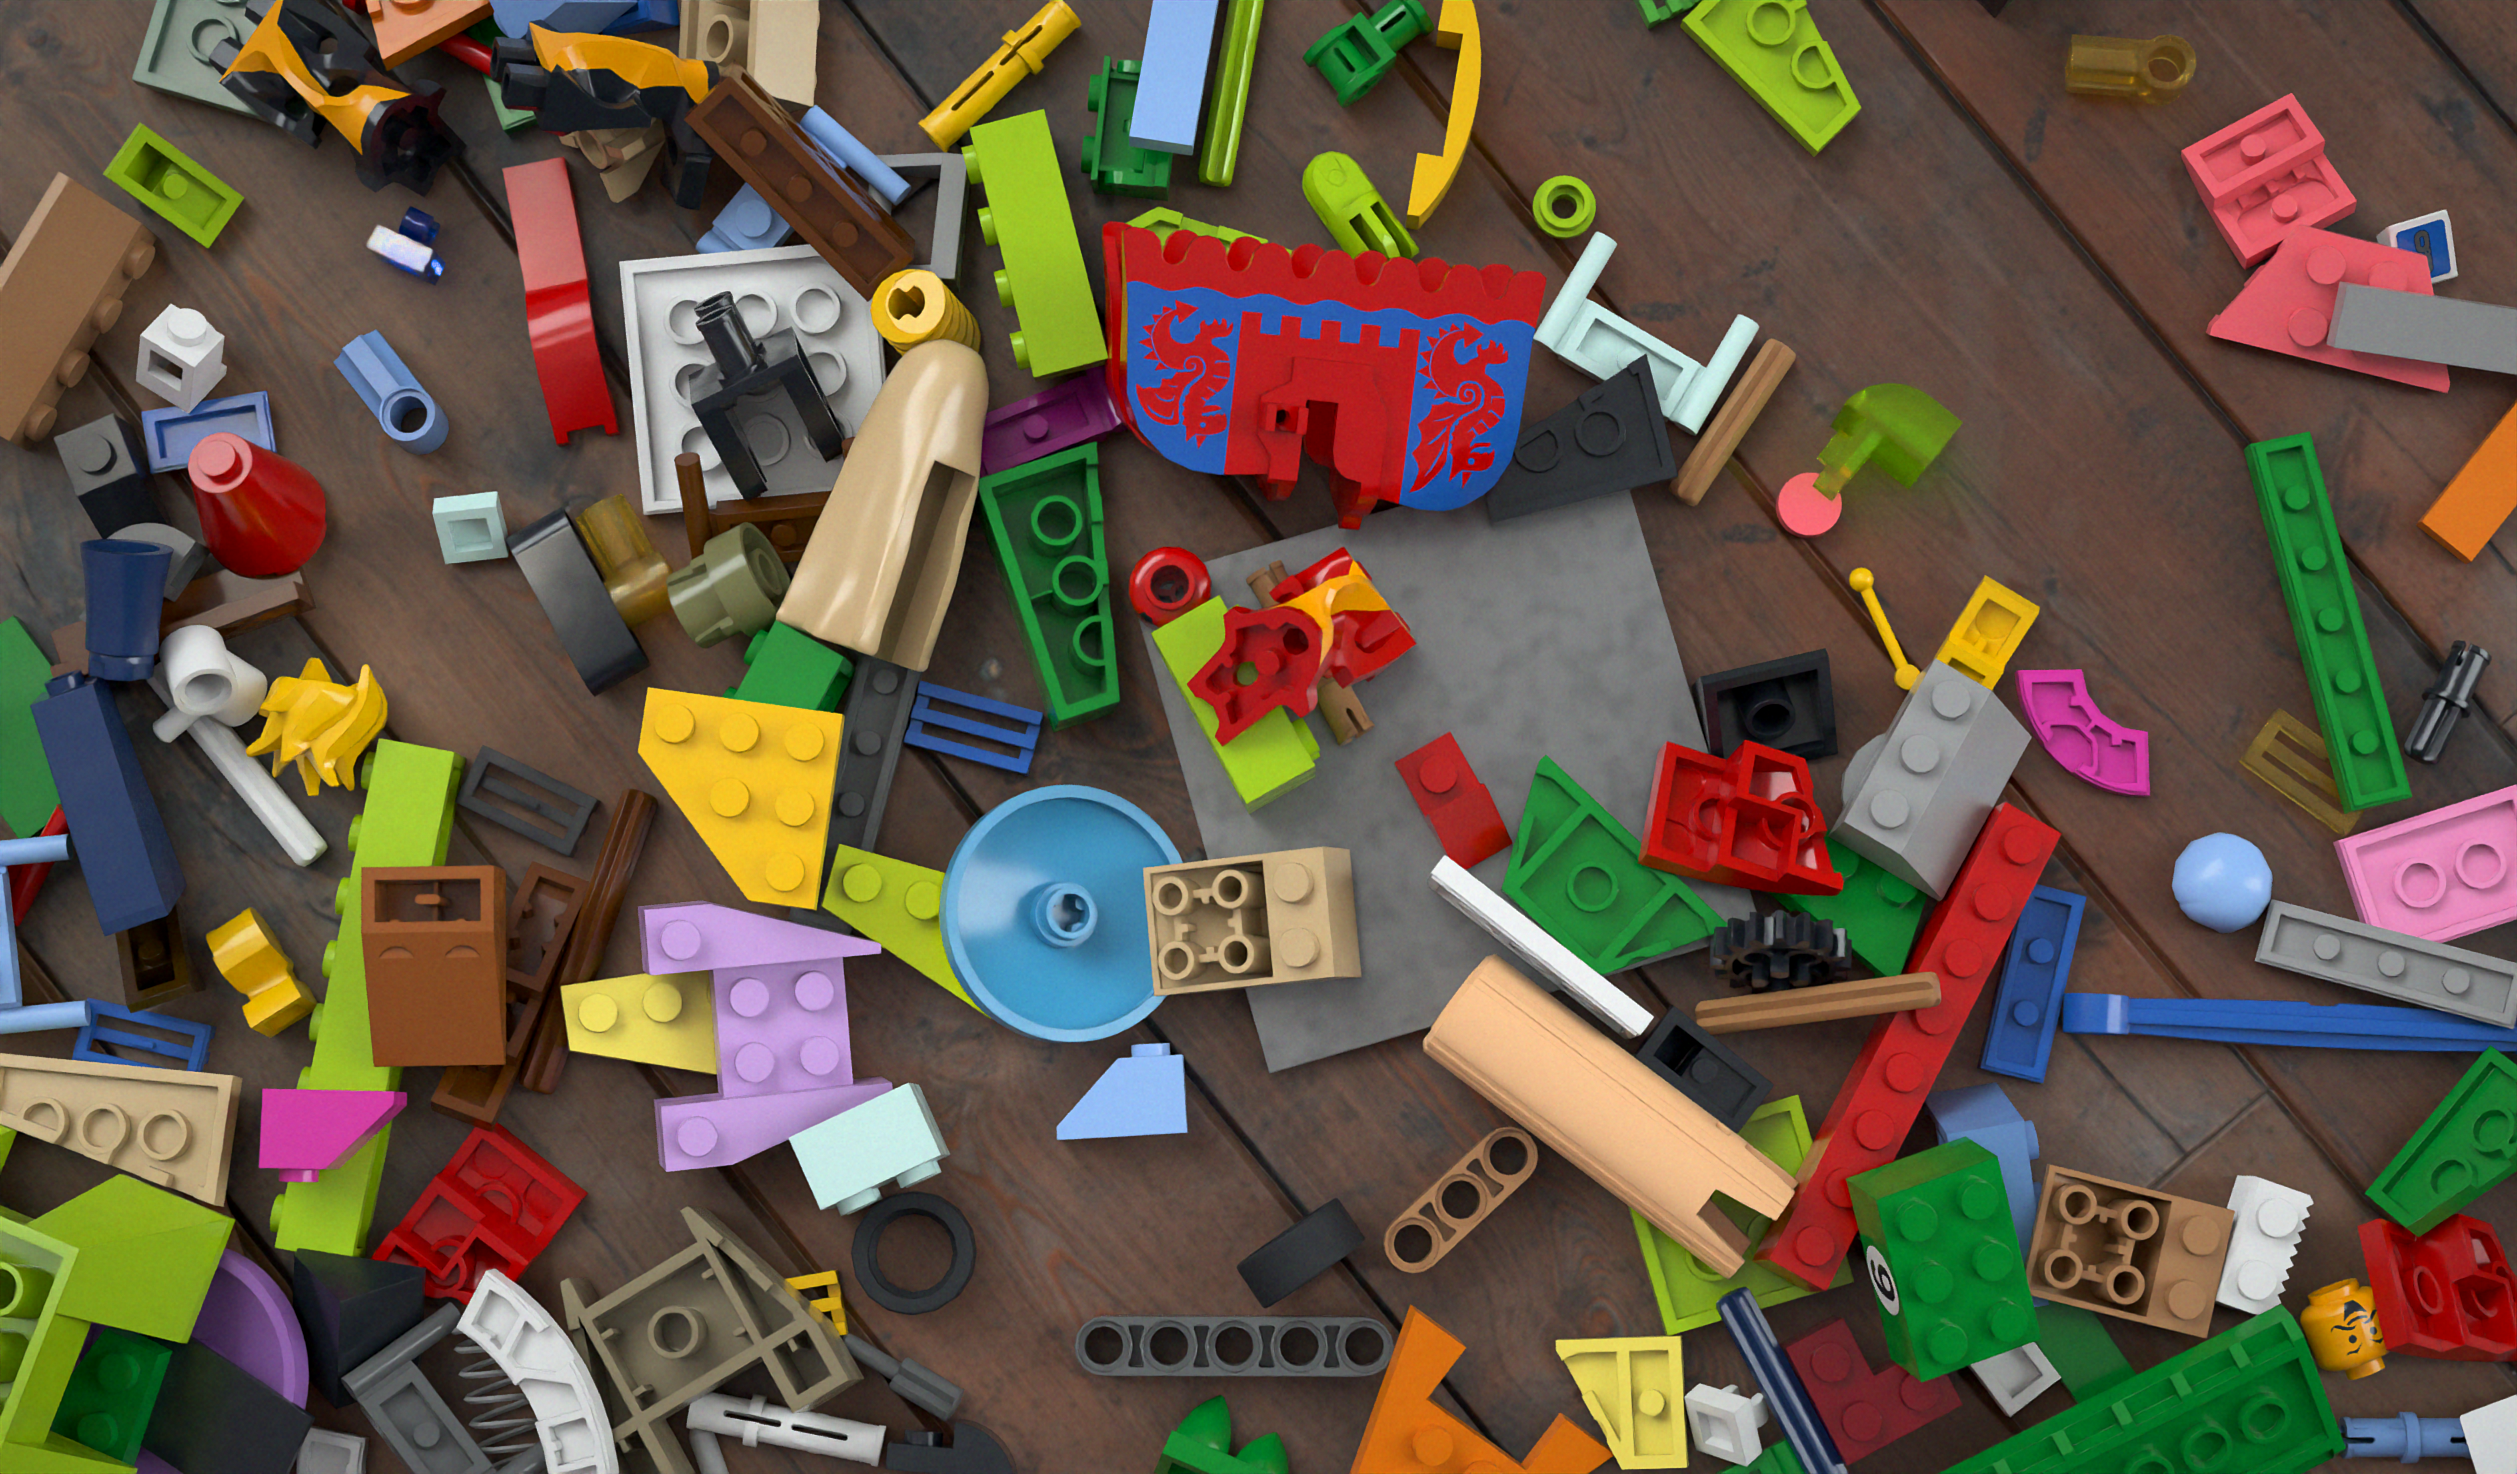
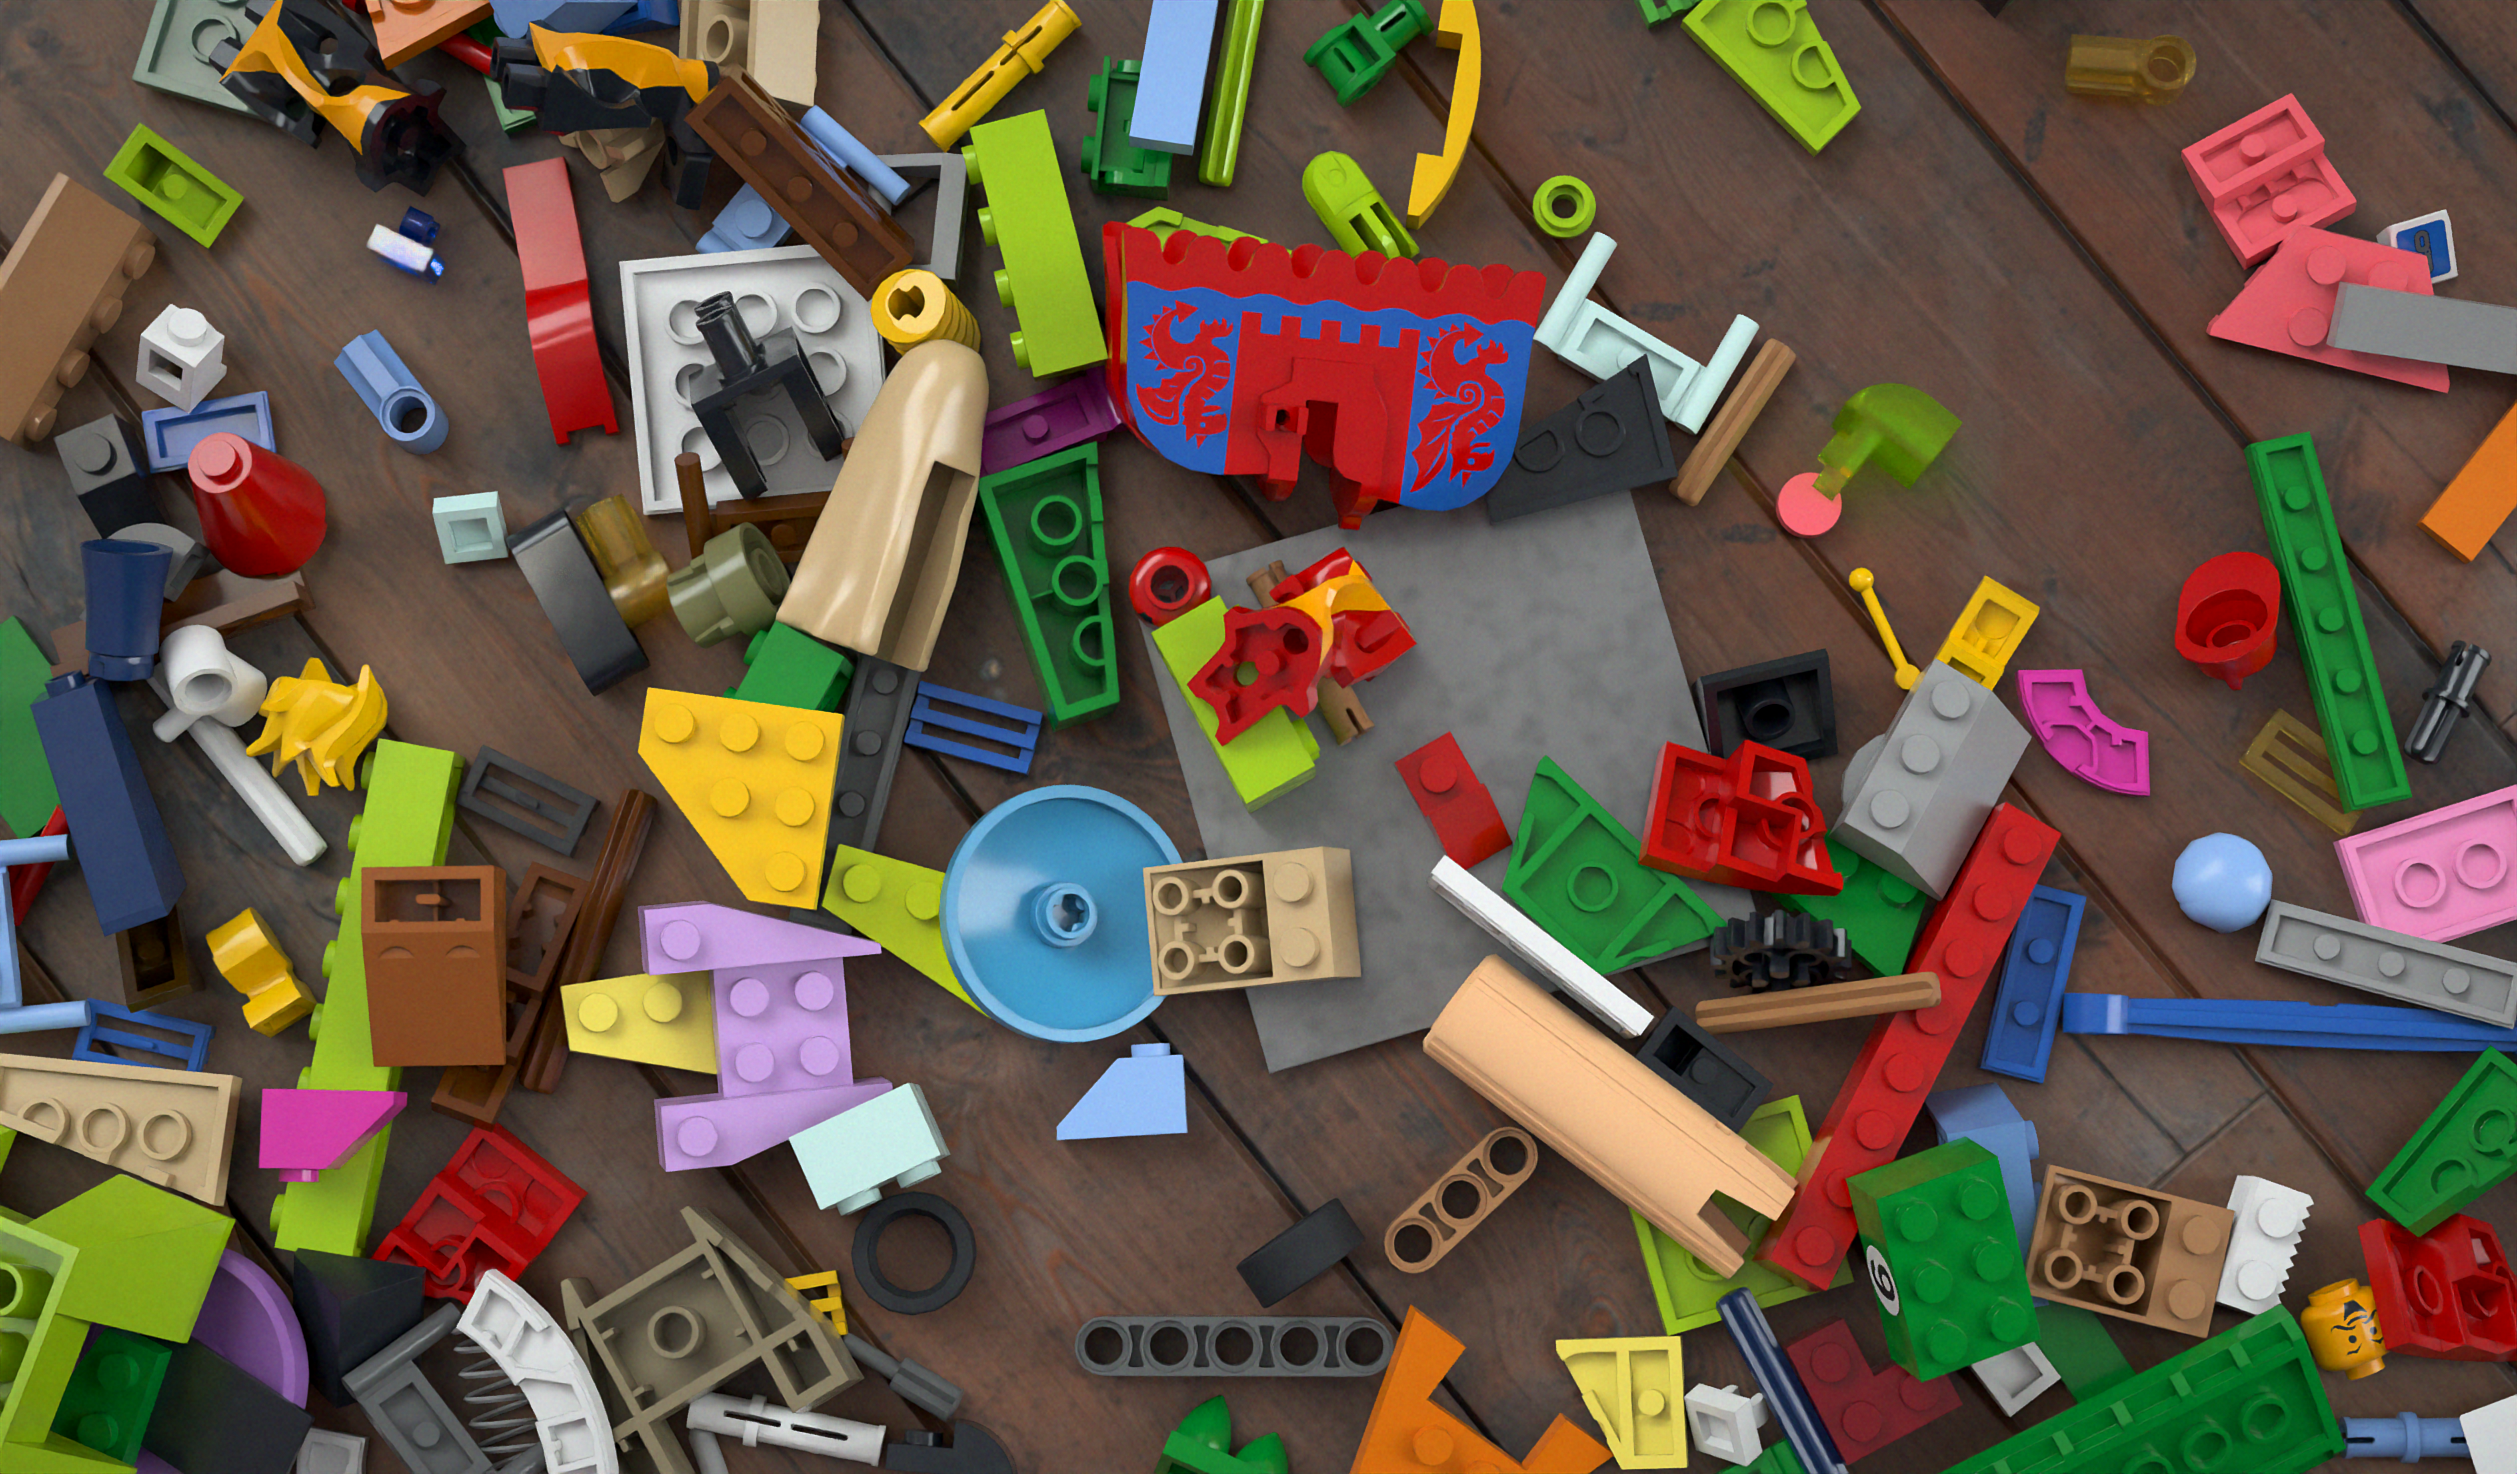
(2229, 616): none -> red piece

